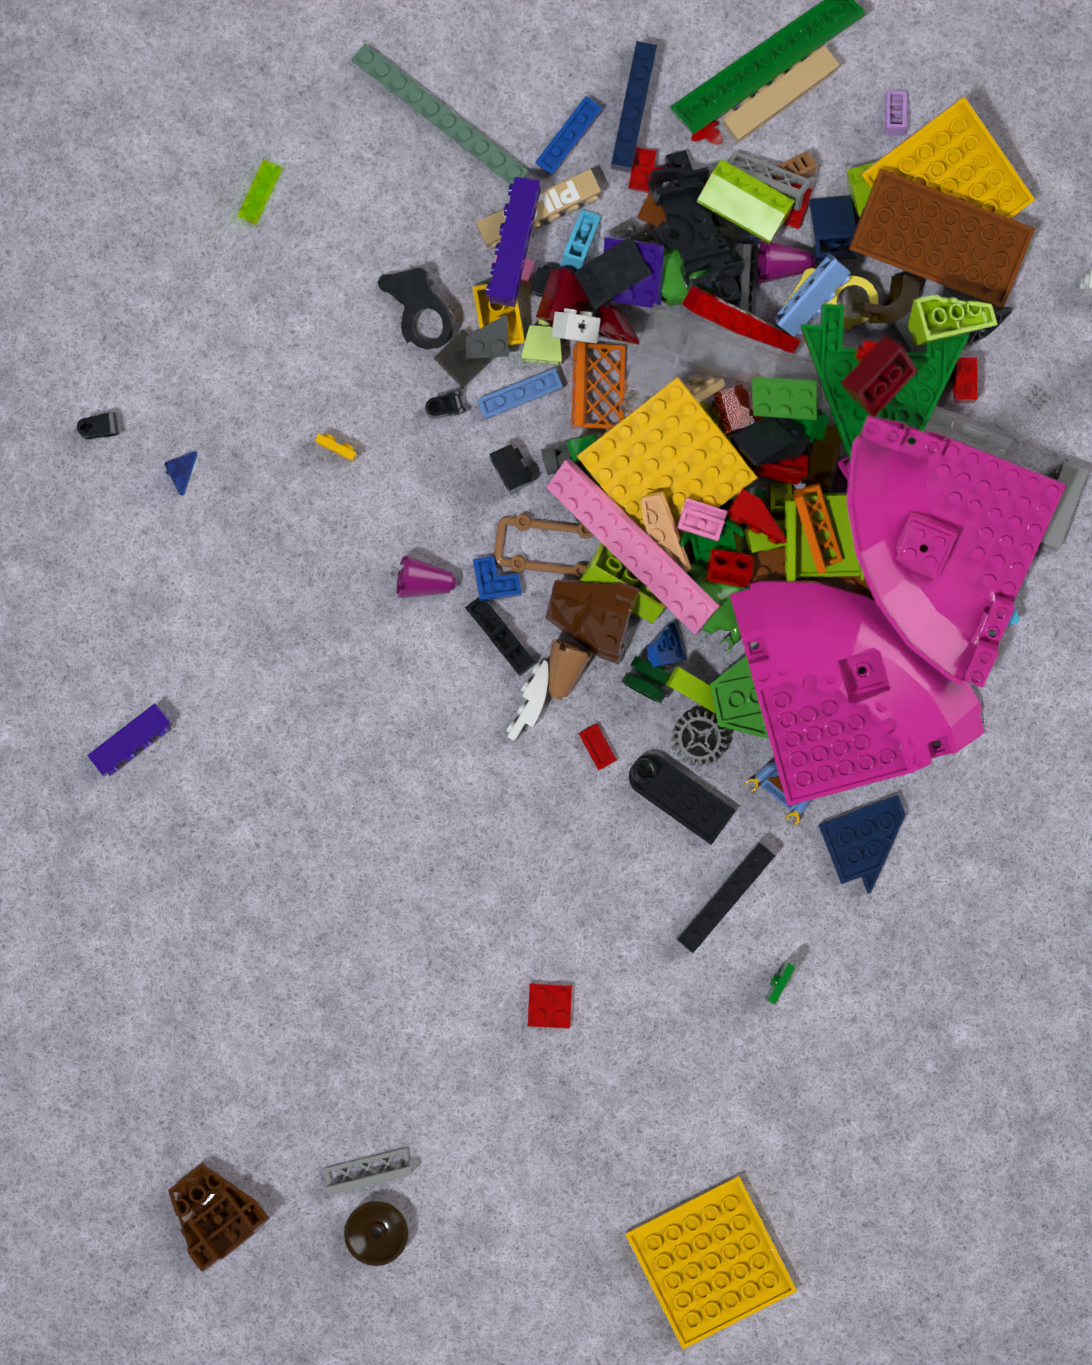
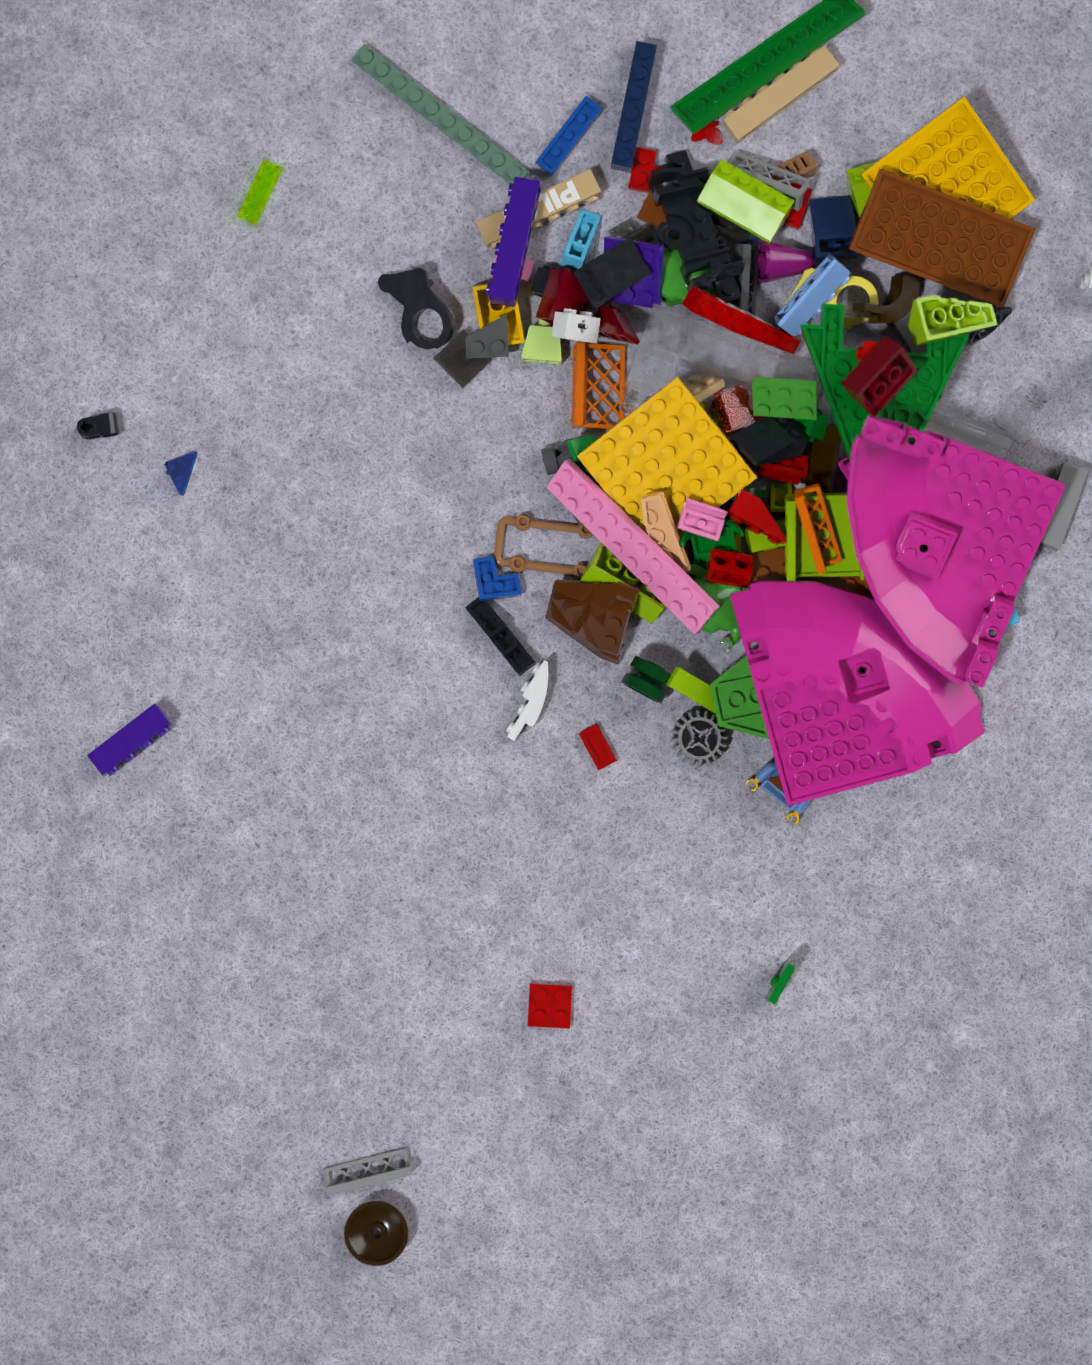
(214, 1215): reddish brown wedge -> none
(328, 442): yellow plate -> none
(422, 579): magenta cone -> none
(447, 405): black piece -> none
(510, 468): black slope -> none
(519, 393): medium blue plate -> none
(565, 667): medium nougat cone -> none
(666, 646): blue wing -> none
(680, 797): black plate -> none
(710, 1262): yellow plate -> none
(725, 897): black brick -> none
(863, 840): dark blue wing -> none
(896, 127): lavender slope -> none
(965, 380): red brick -> none

